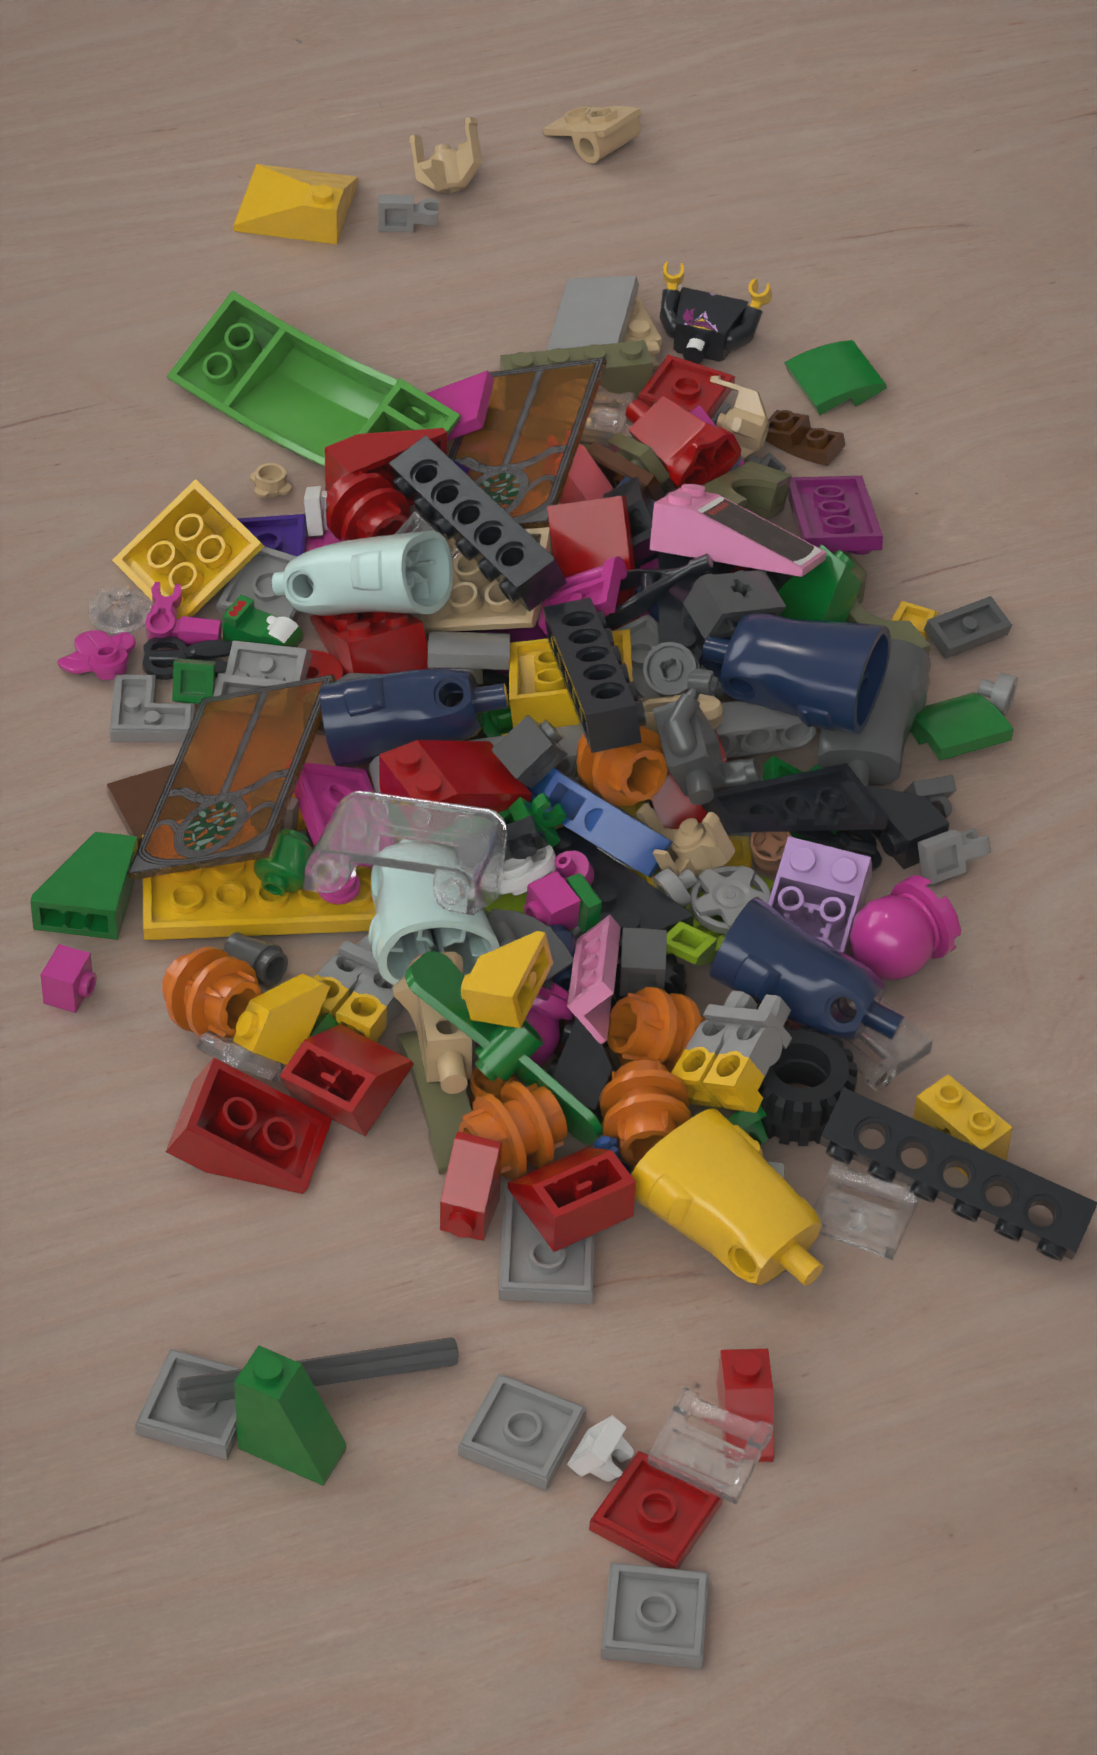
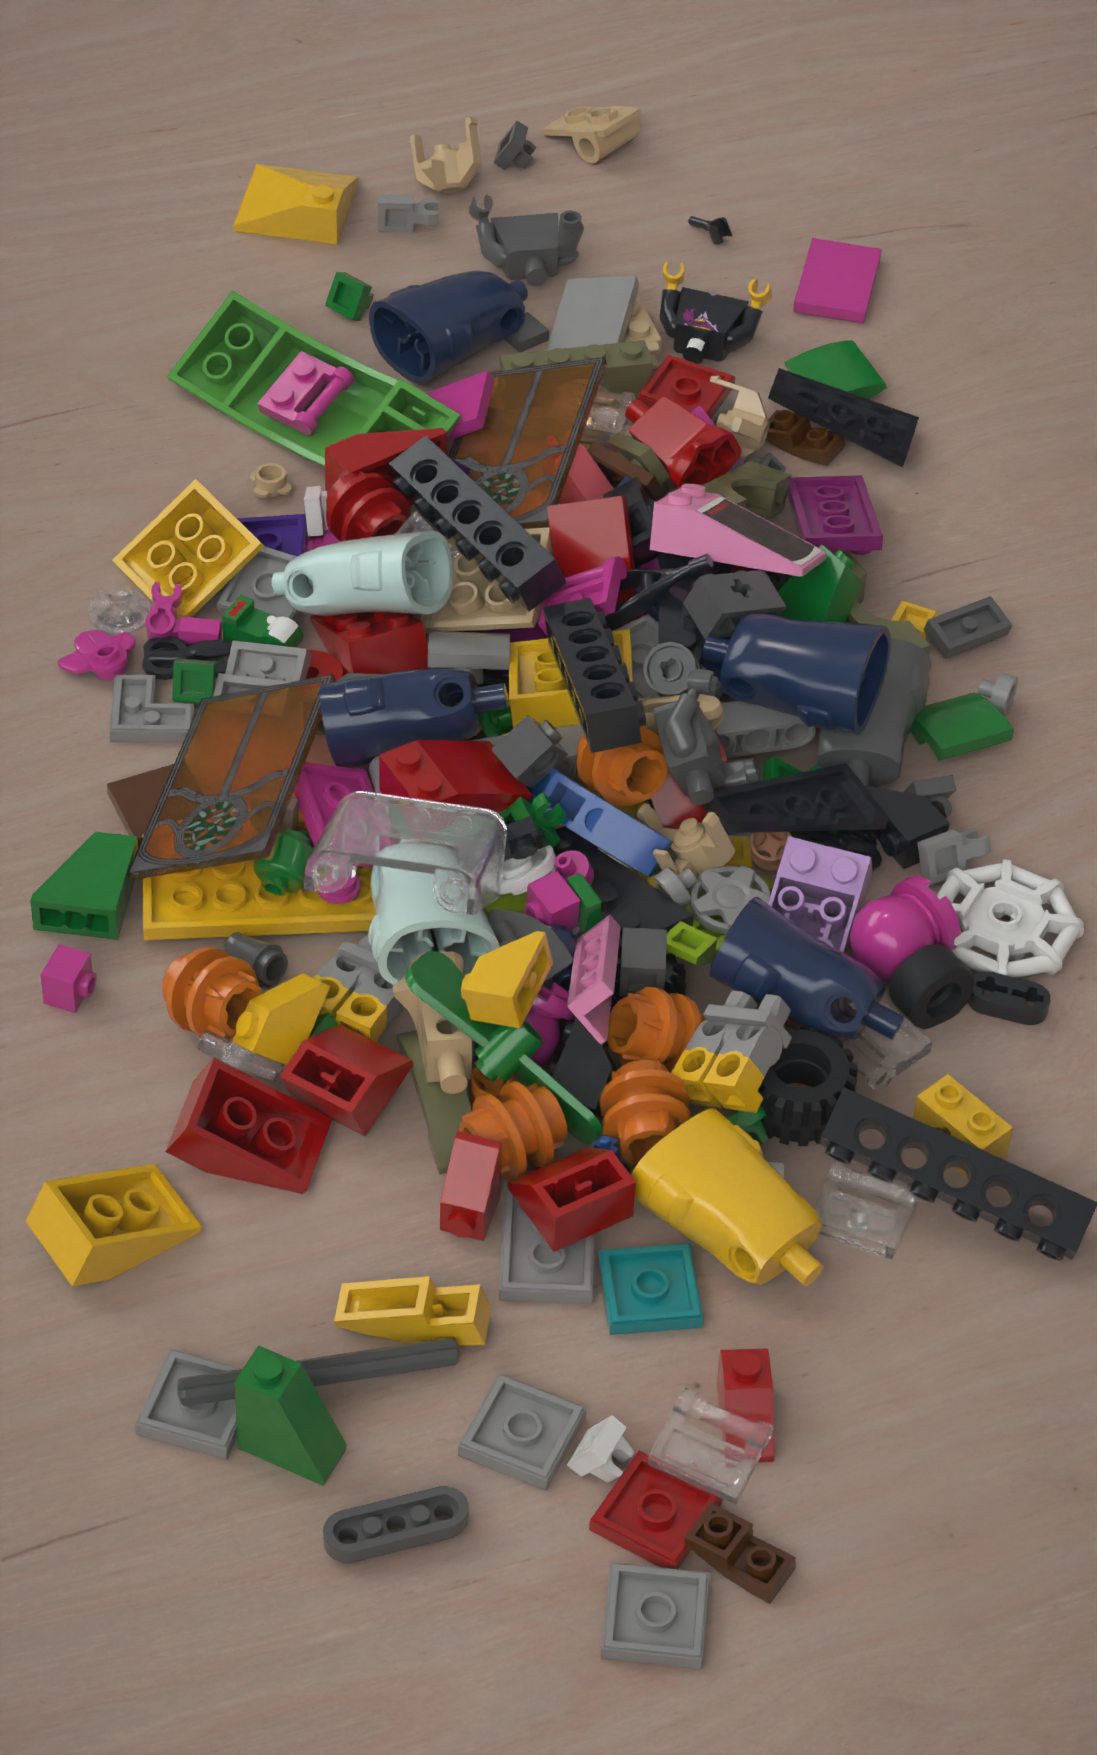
(109, 1221): none -> yellow slope
(297, 389): none -> dark pink plate
(349, 296): none -> green tile
(411, 1512): none -> dark grey plate
(414, 1310): none -> yellow slope
(445, 322): none -> dark blue torso
(515, 148): none -> dark grey tile
(528, 244): none -> dark grey torso
(529, 334): none -> dark grey tile
(650, 1289): none -> teal tile
(717, 228): none -> black hand
(732, 1550): none -> reddish brown slope
(837, 280): none -> dark pink tile
(858, 419): none -> black wing
(931, 986): none -> black tyre
(1009, 998): none -> black beam
(1020, 897): none -> white plate

